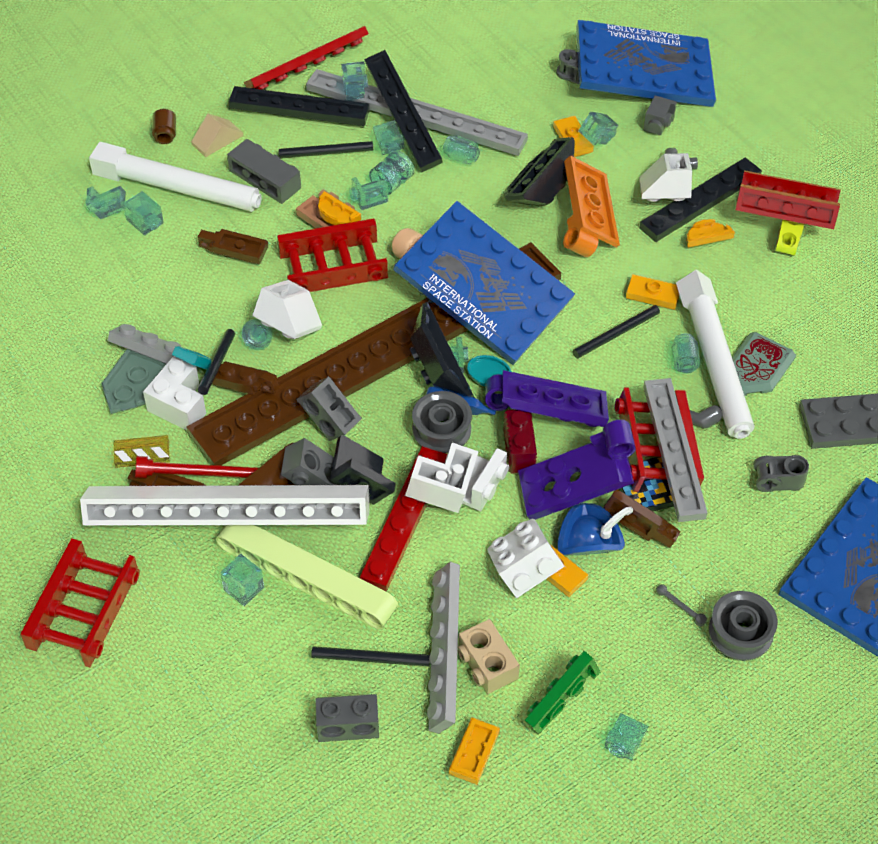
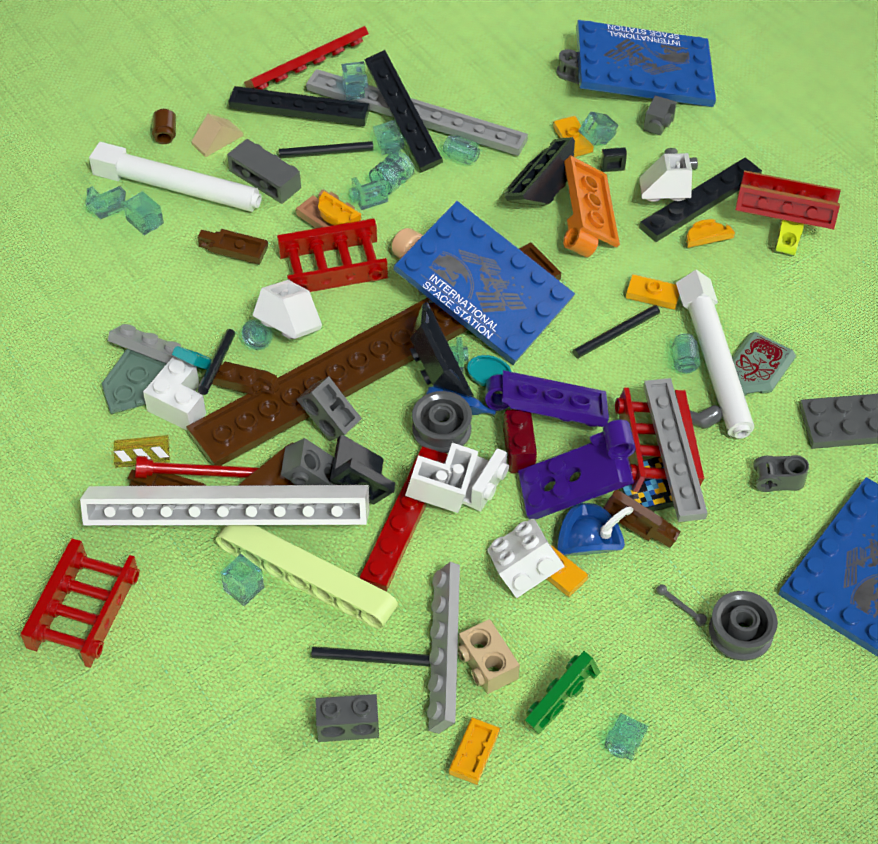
(613, 159): none -> black tile

